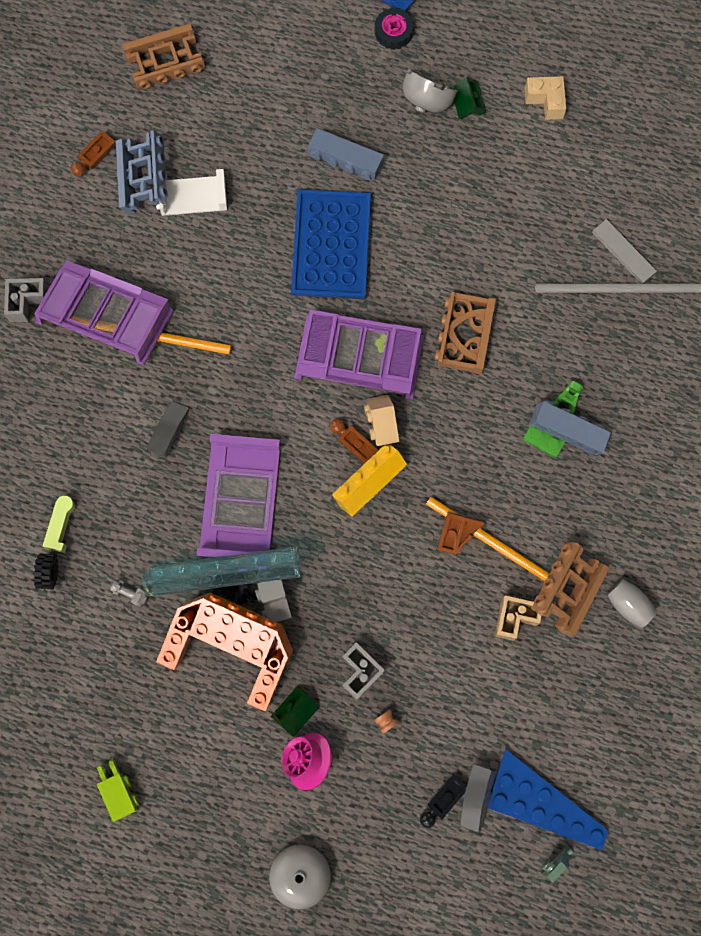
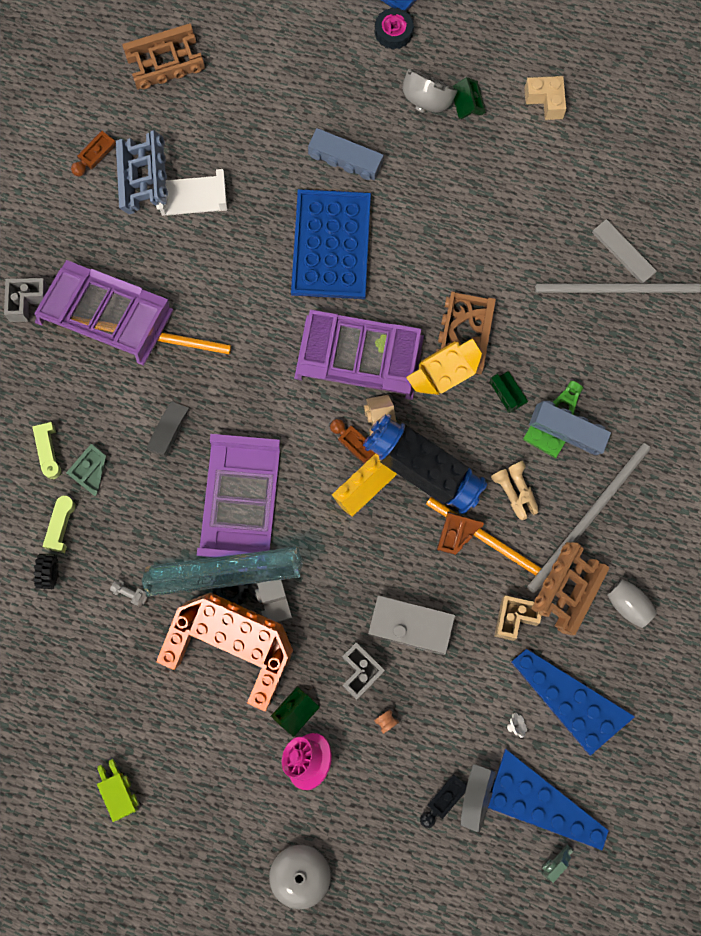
(45, 450): none -> yellowish green leg
(88, 469): none -> sand green wing
(411, 625): none -> light grey brick
(425, 464): none -> black brick
(446, 368): none -> yellow piece
(508, 391): none -> dark green panel
(517, 725): none -> white plant
(525, 496): none -> tan piece
(581, 710): none -> blue wing
(591, 514): none -> light grey piece

